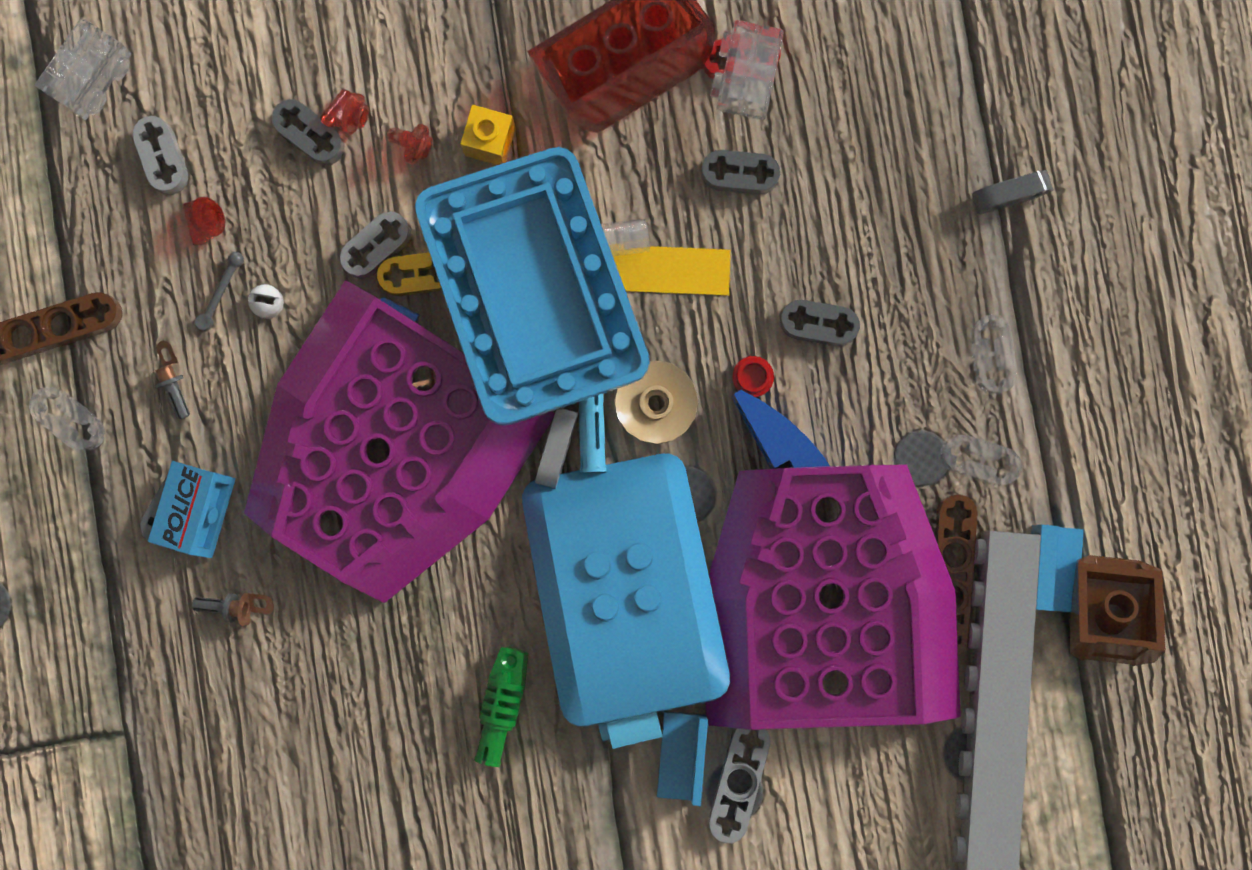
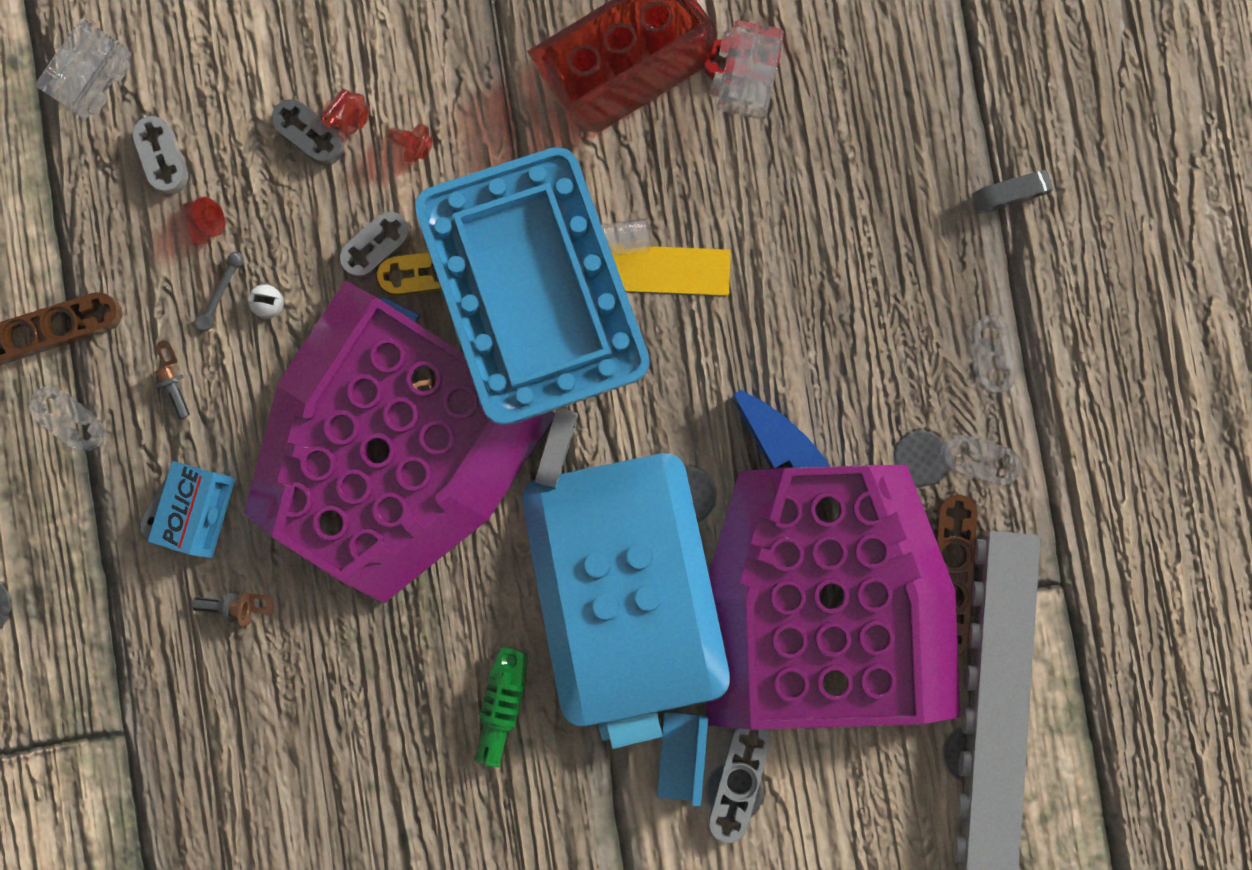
(488, 135): yellow brick -> none
(592, 435): medium azure pin -> none
(673, 419): tan dish -> none
(742, 162): dark grey beam -> none
(753, 376): red plate -> none
(820, 312): dark grey beam -> none
(1057, 565): dark azure panel -> none
(1117, 611): reddish brown slope -> none

